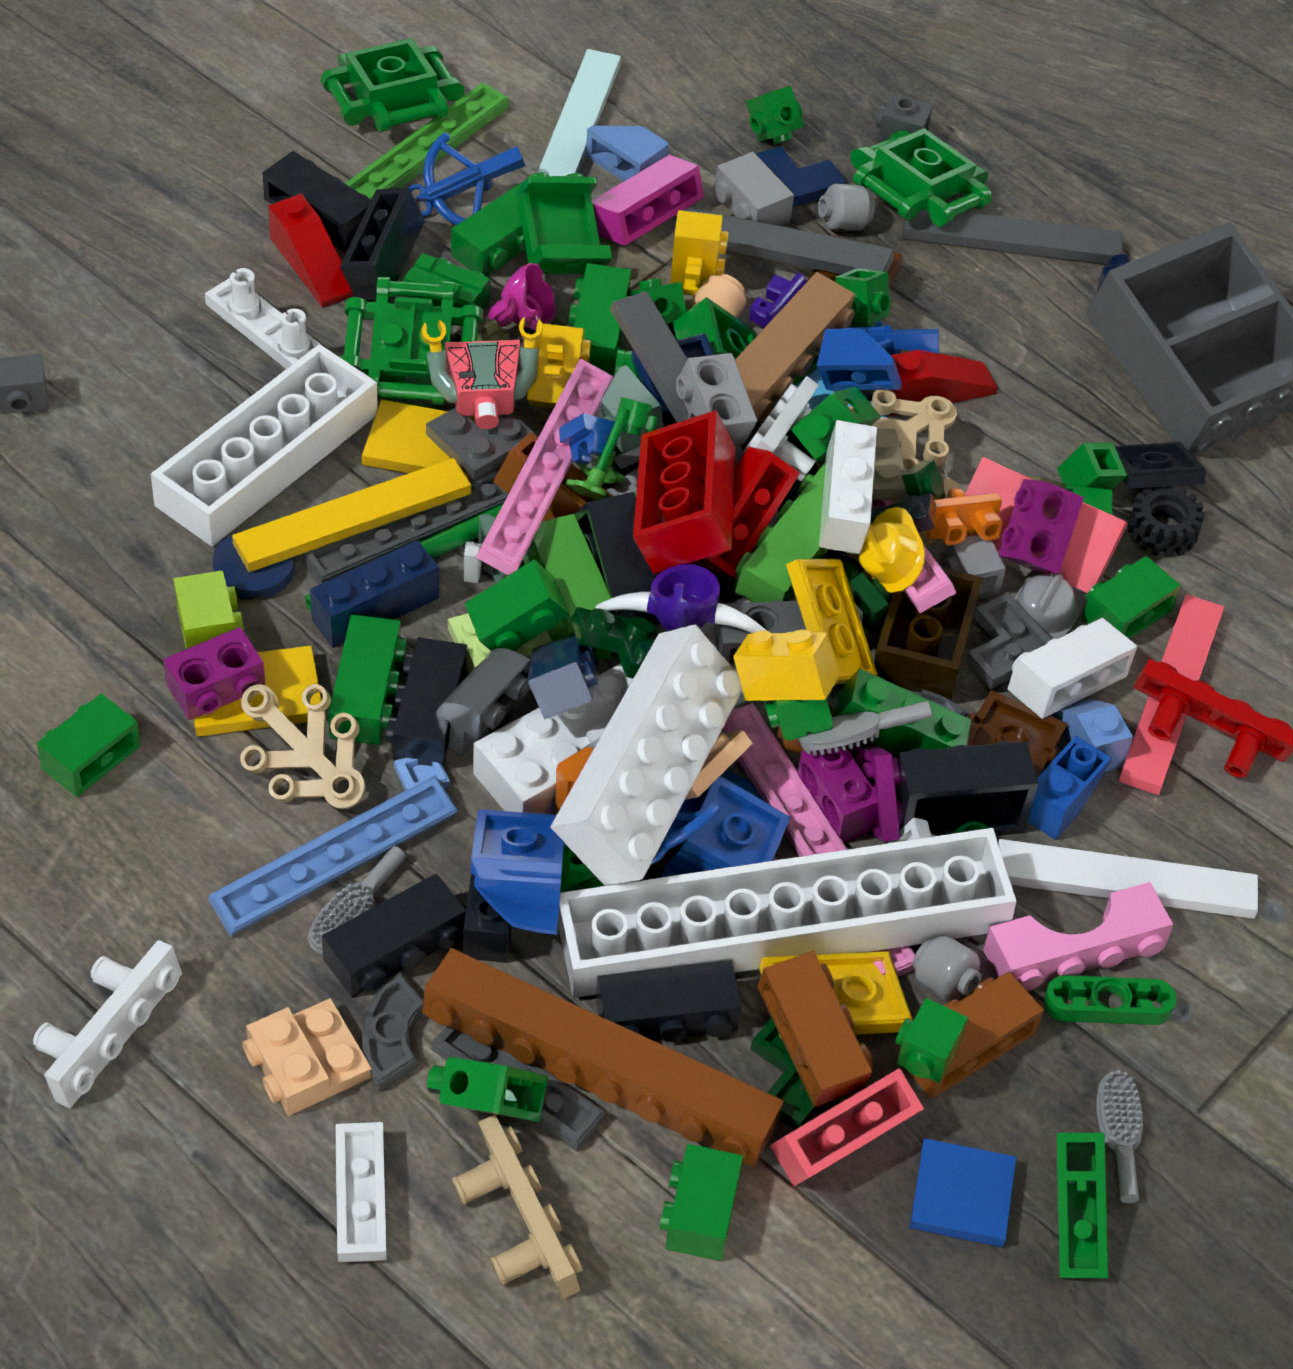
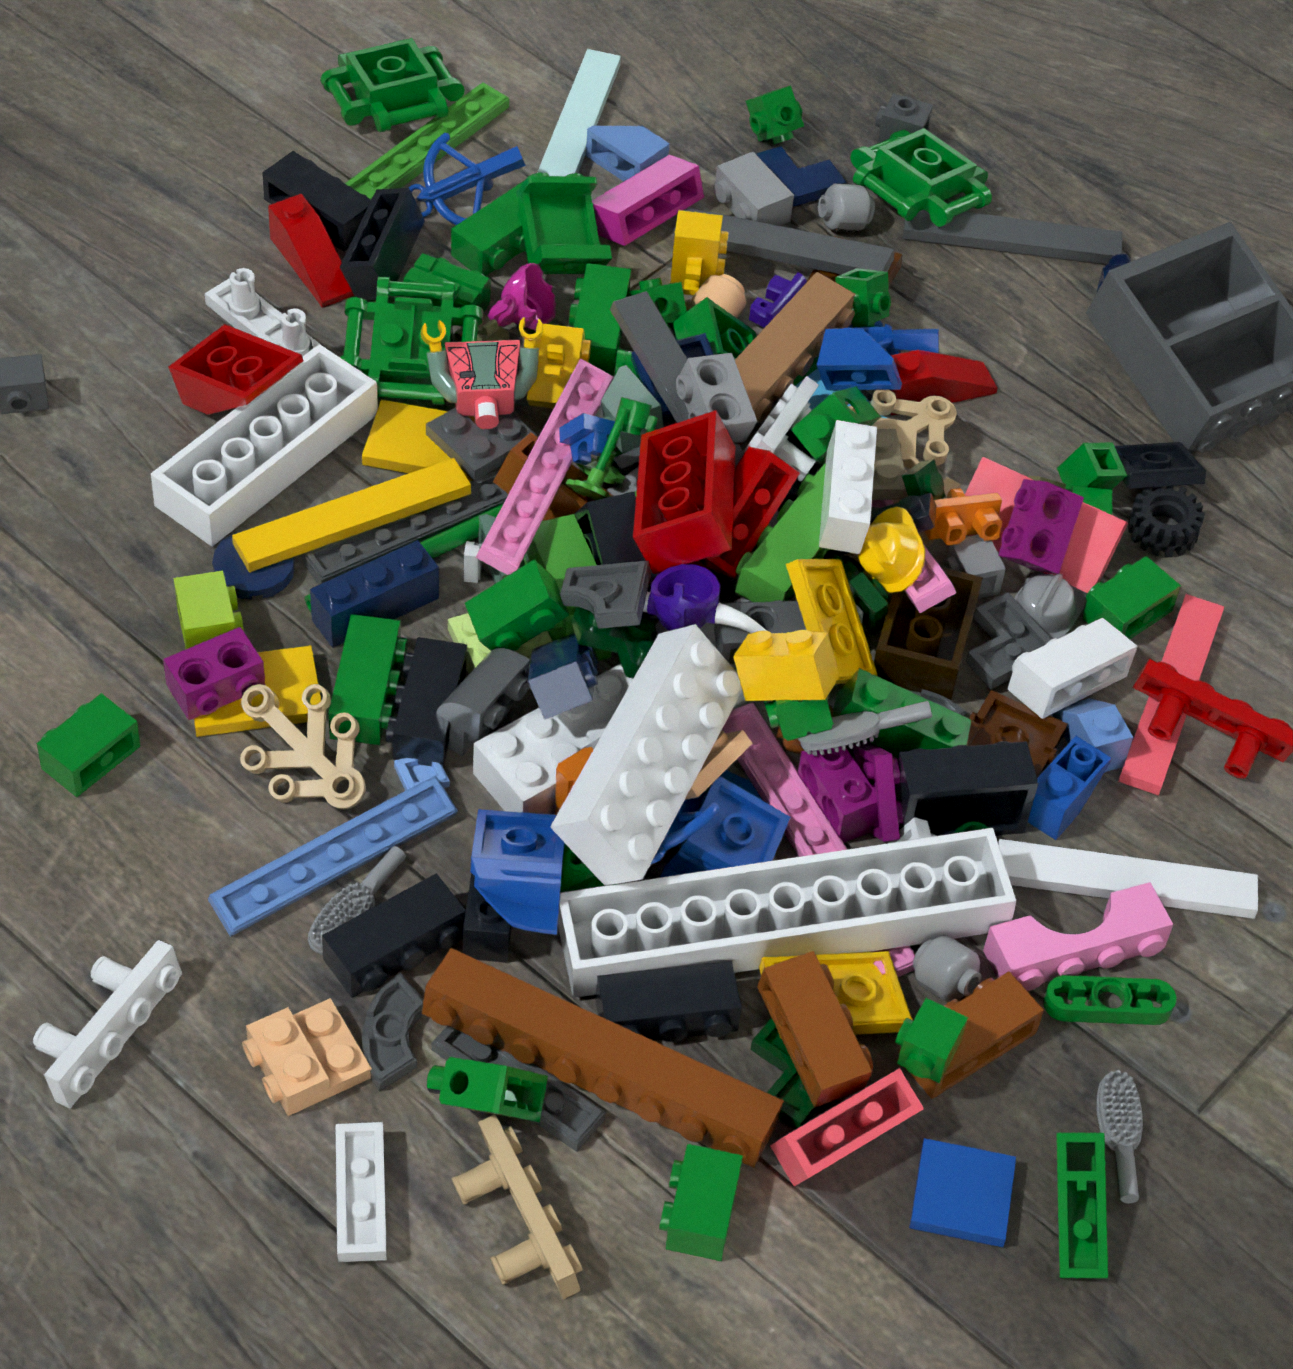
(230, 370): none -> red slope
(609, 591): none -> dark grey tile

